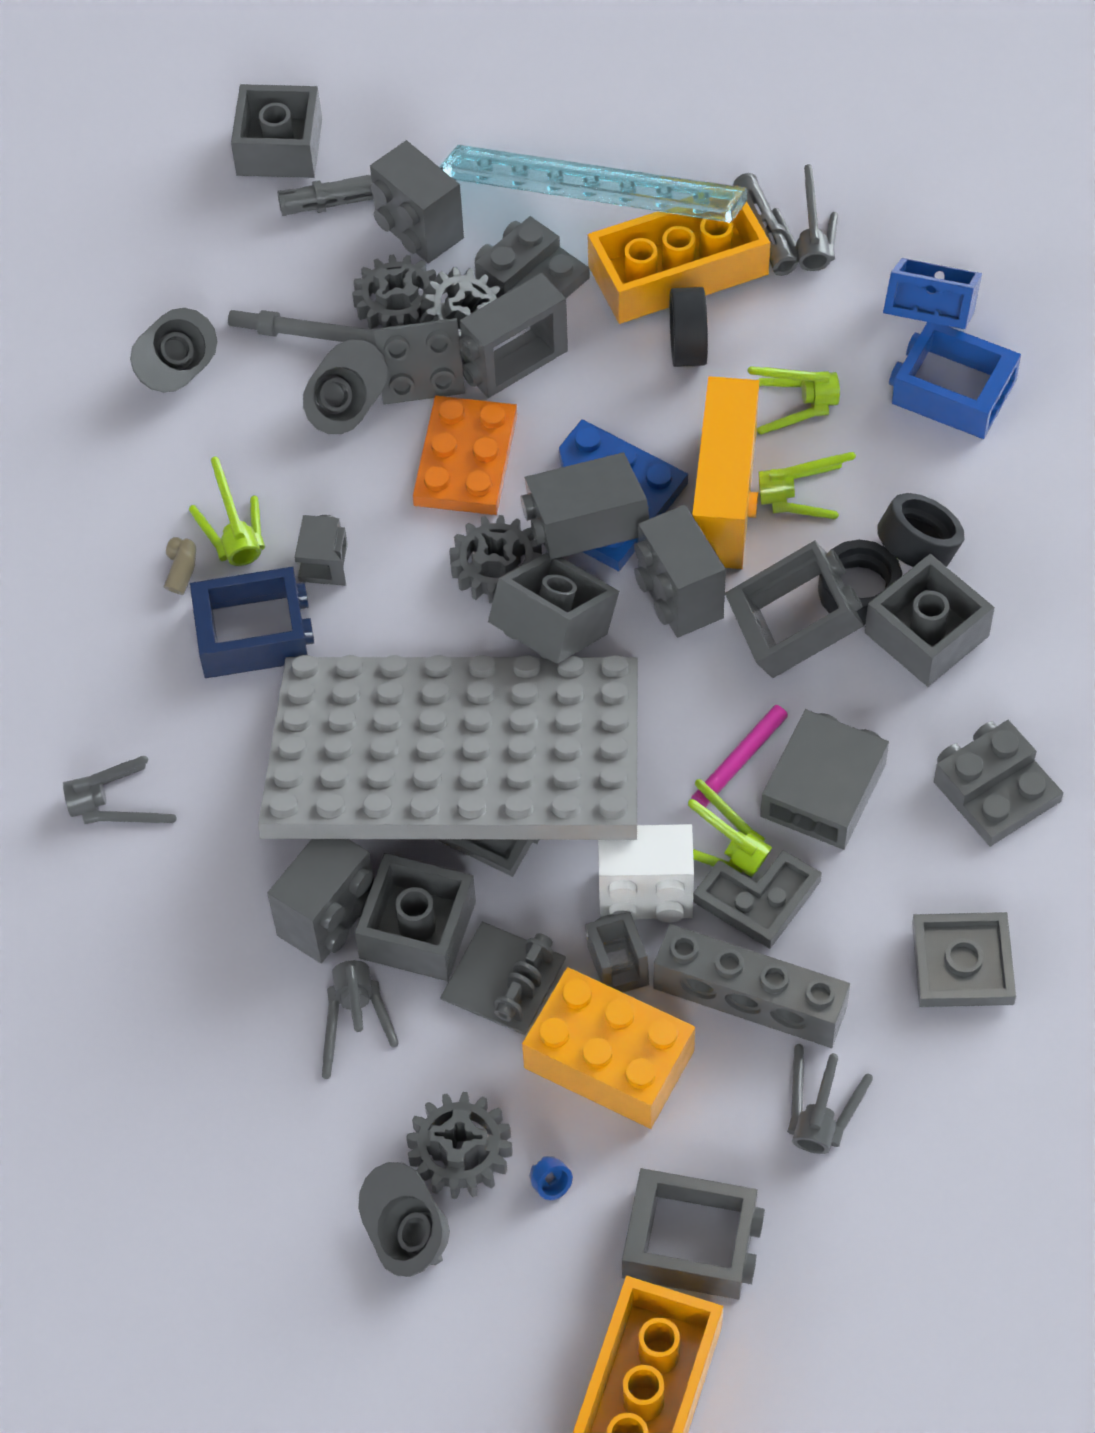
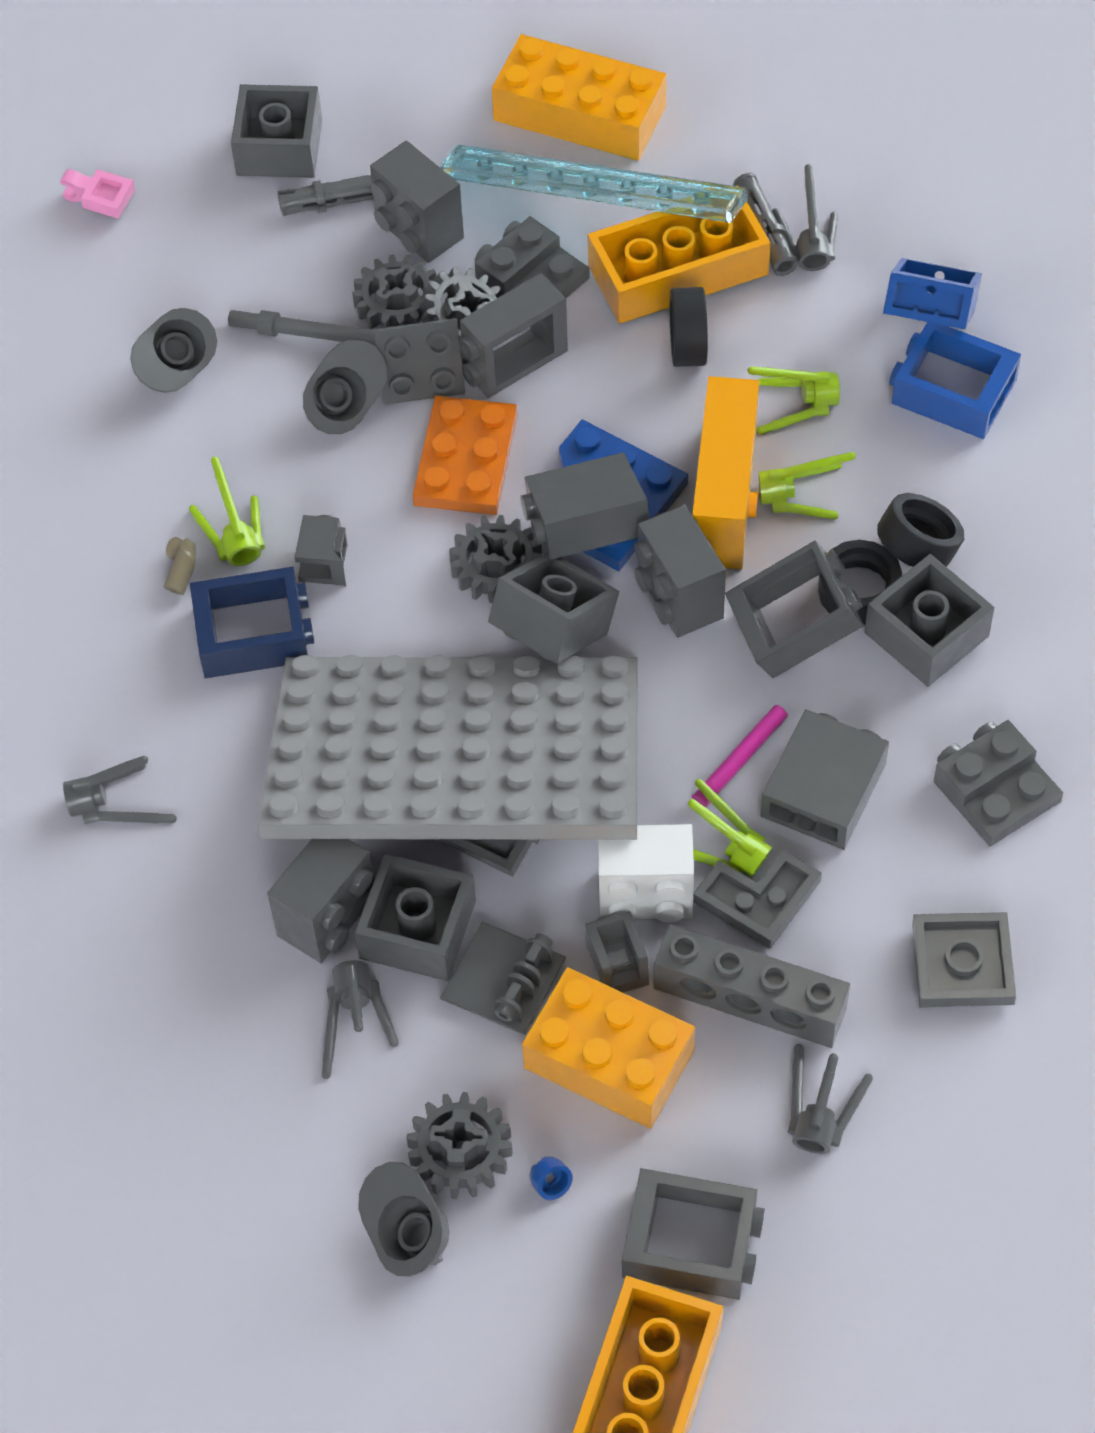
(101, 193): none -> bright pink plate
(579, 97): none -> light orange brick

